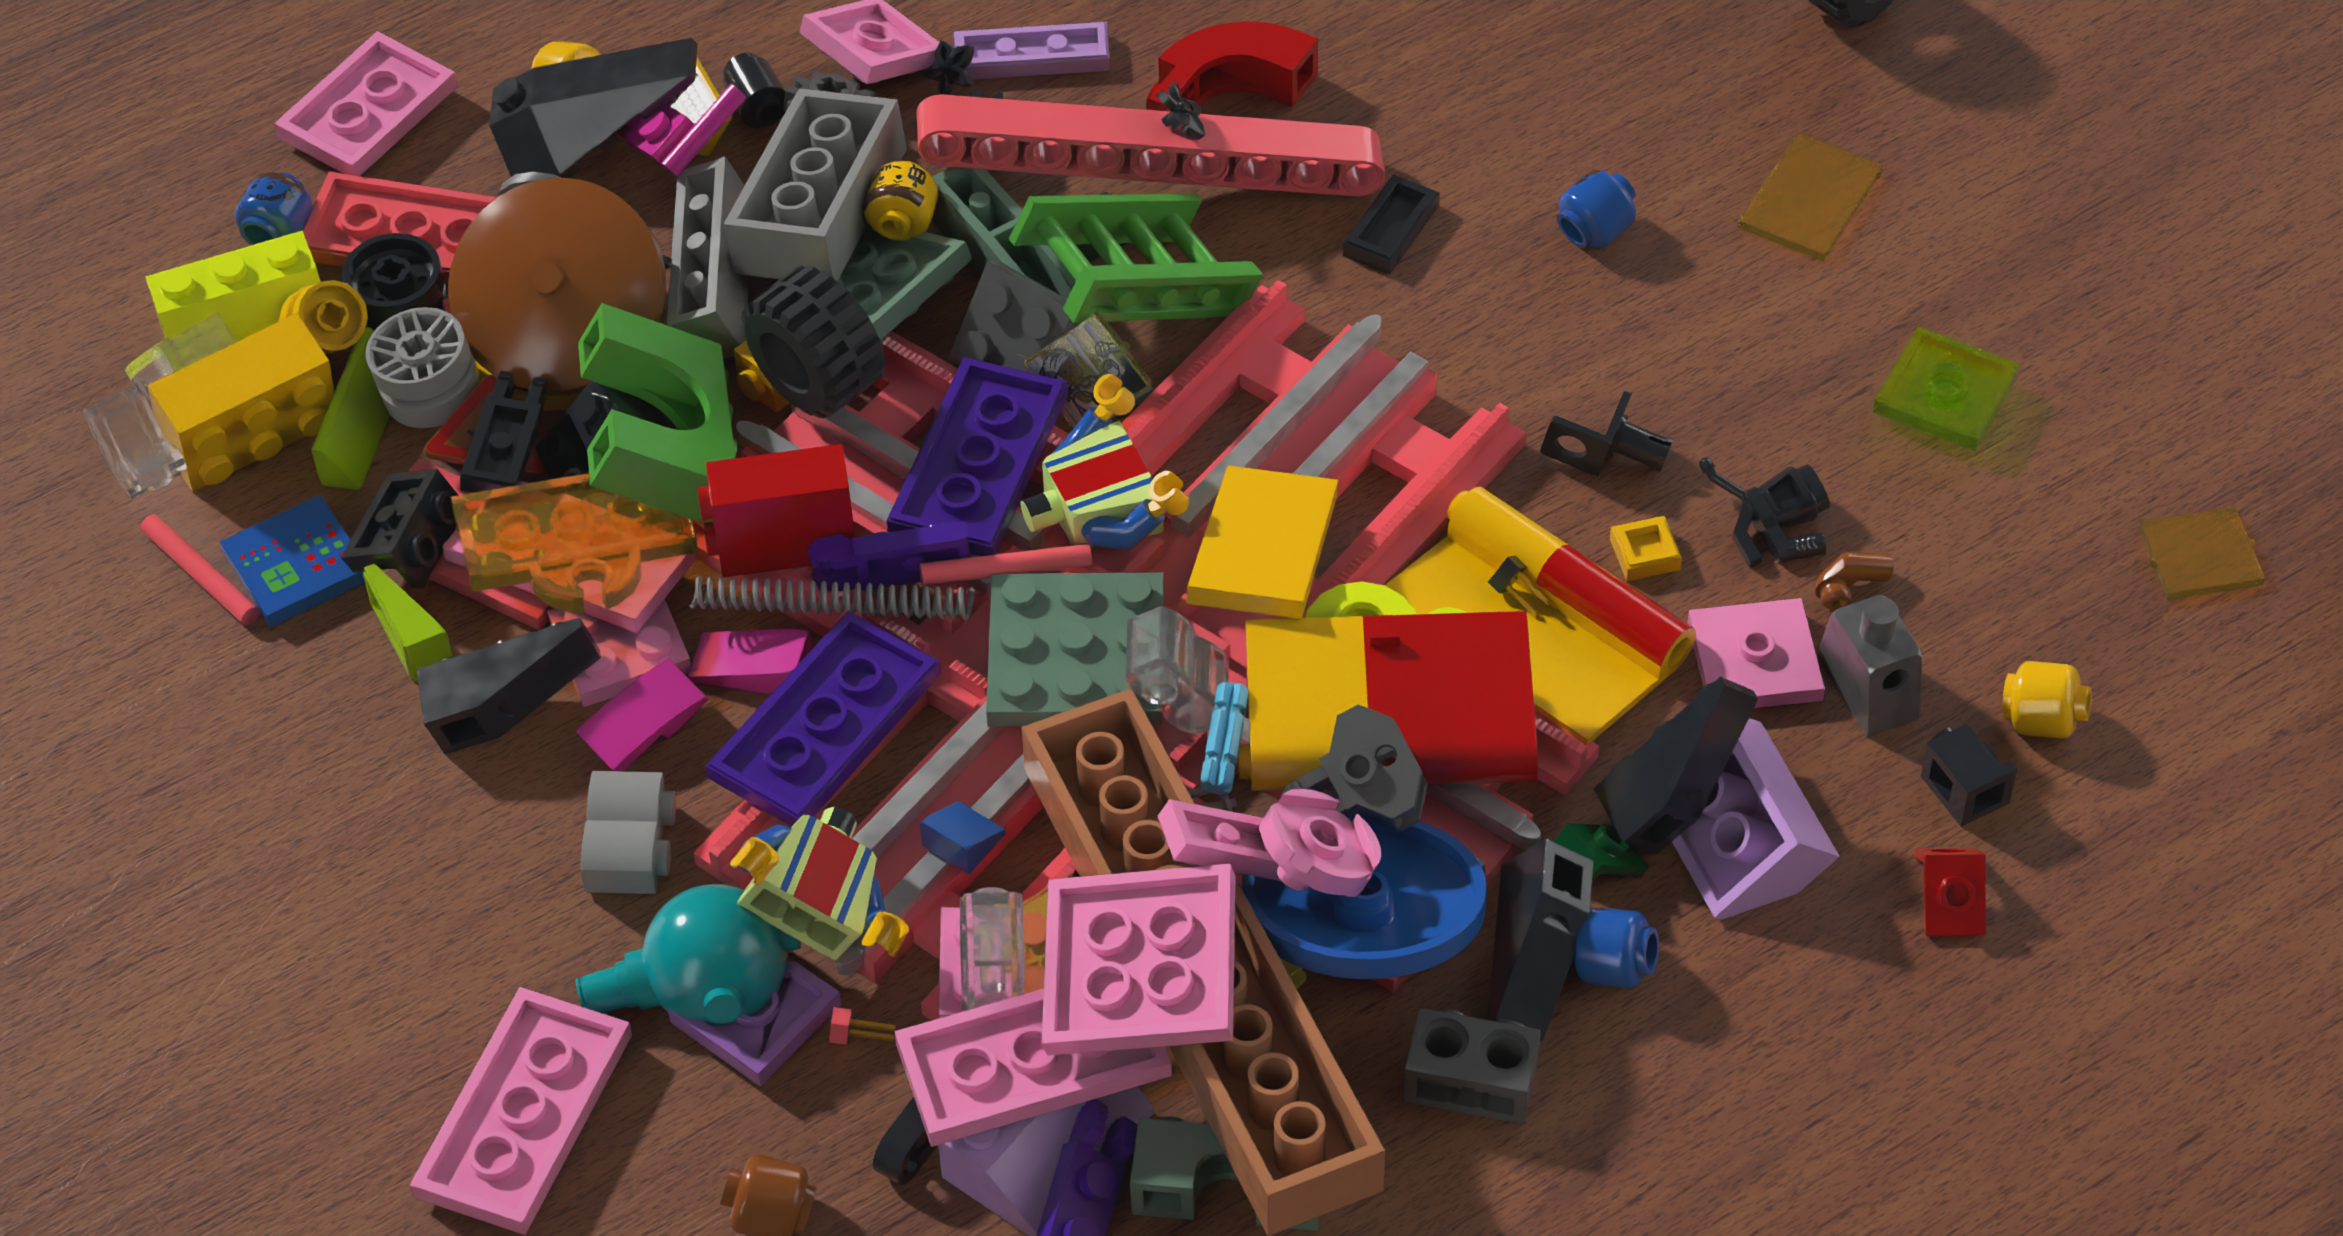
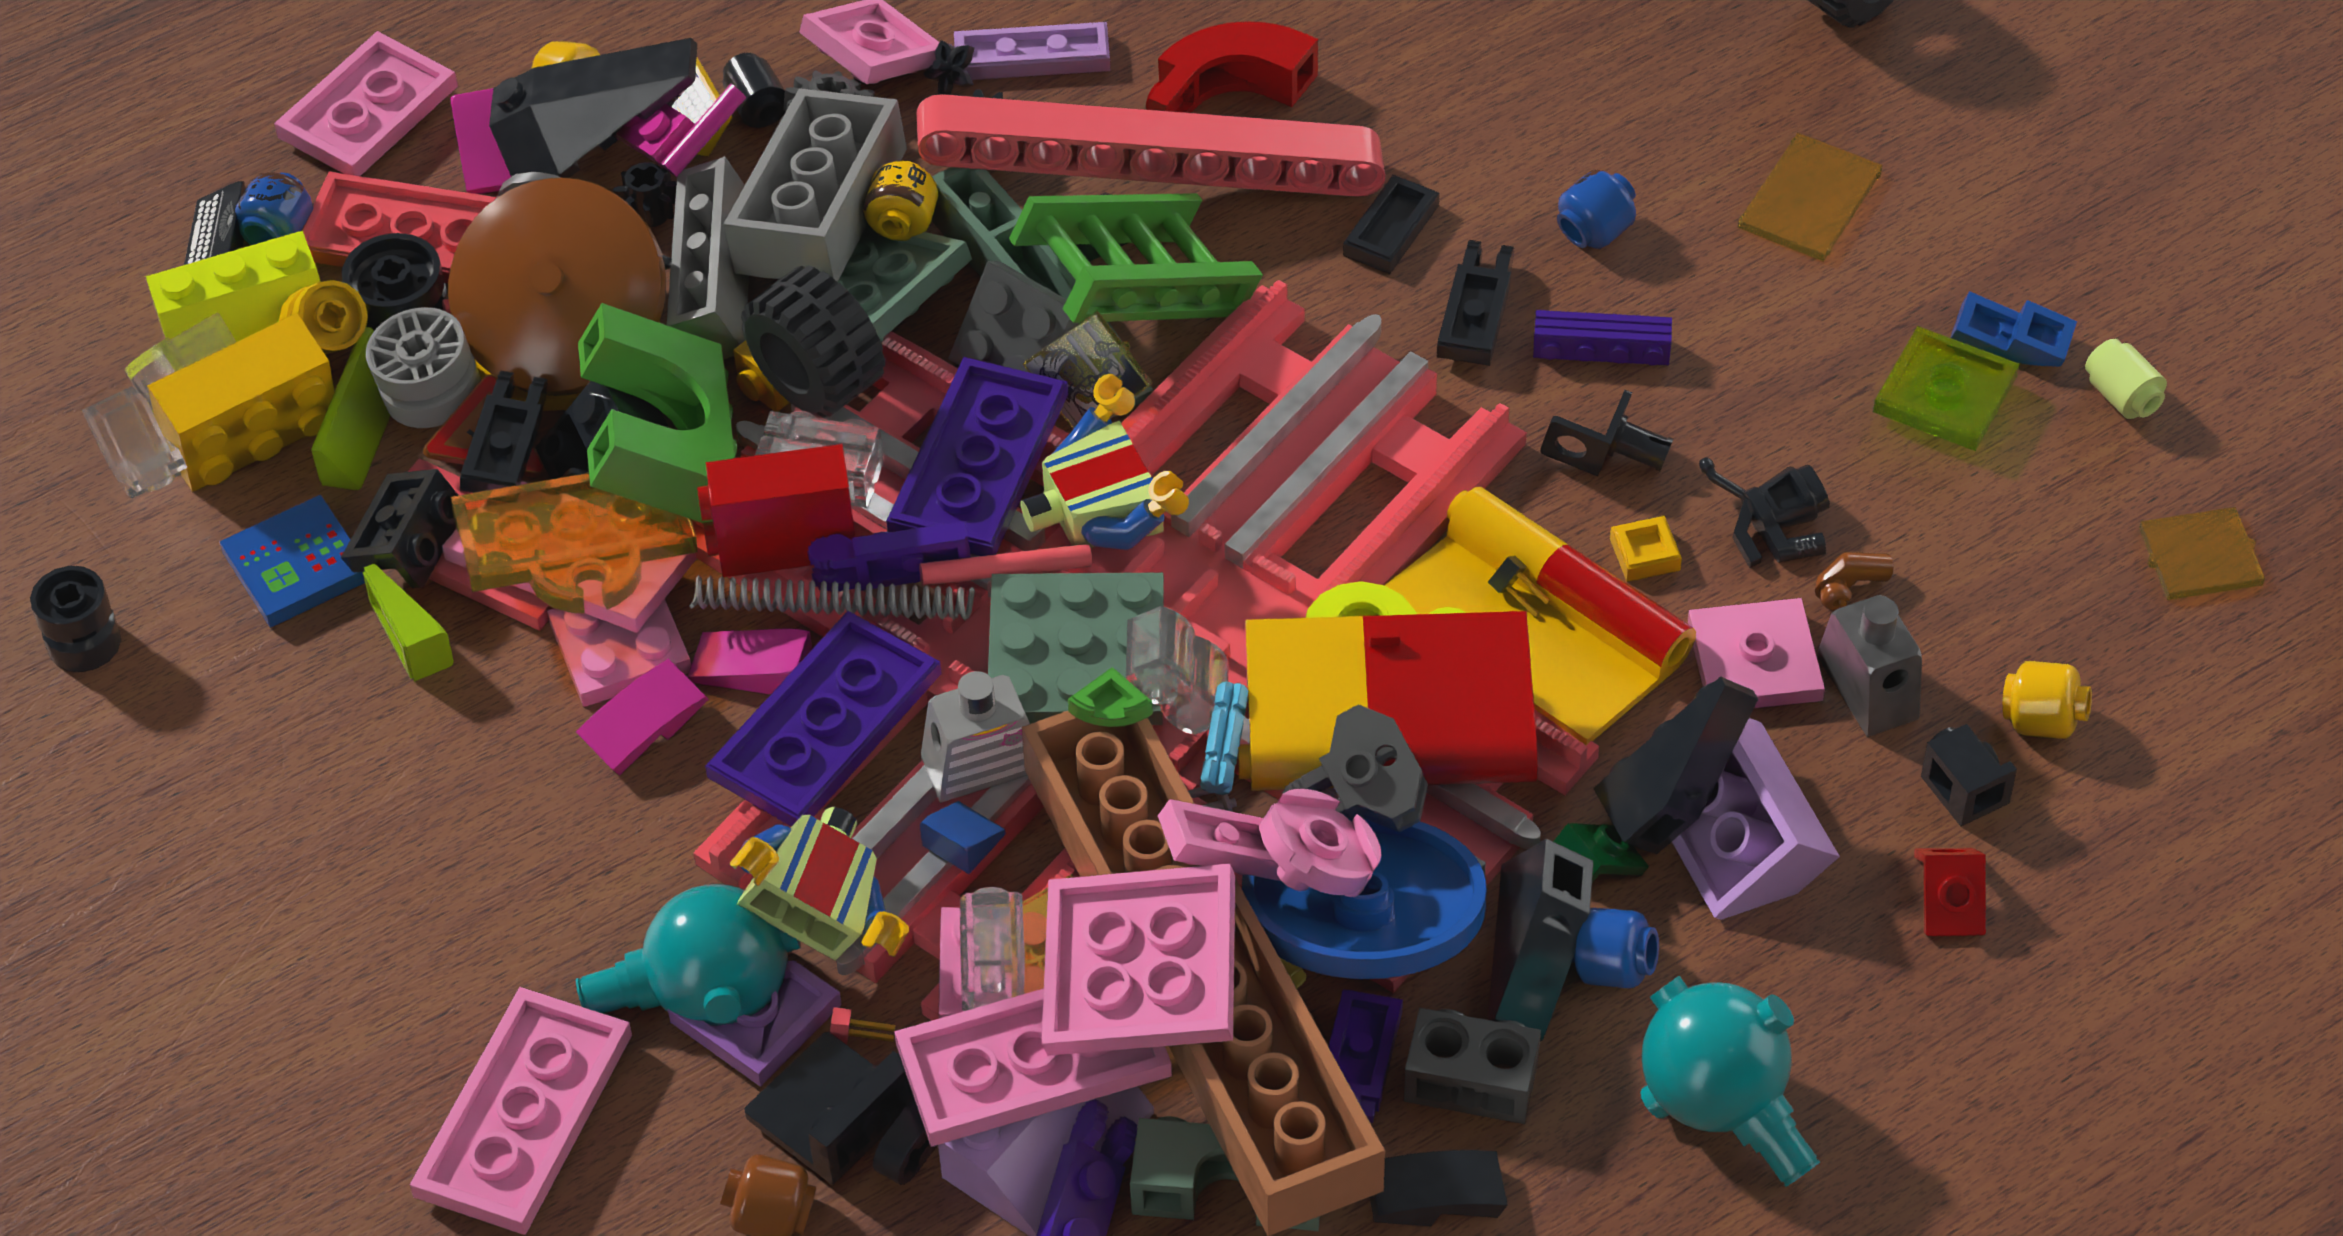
(75, 618): none -> black wheel
(200, 569): coral bar -> none
(215, 224): none -> slope
(479, 153): none -> dark pink slope
(497, 686): black slope -> none
(625, 832): light grey brick -> none
(648, 192): none -> black gear
(831, 1105): none -> black bracket
(860, 444): none -> clear brick
(974, 736): none -> light grey torso
(1110, 701): none -> bright green tile
(1183, 112): black plant -> none
(1263, 542): yellow tile -> none
(1365, 1043): none -> dark purple hinge
(1438, 1183): none -> black slope
(1475, 307): none -> black hinge
(1602, 337): none -> dark purple piece
(1722, 1065): none -> teal piece
(2024, 337): none -> blue slope
(2126, 379): none -> yellowish green brick

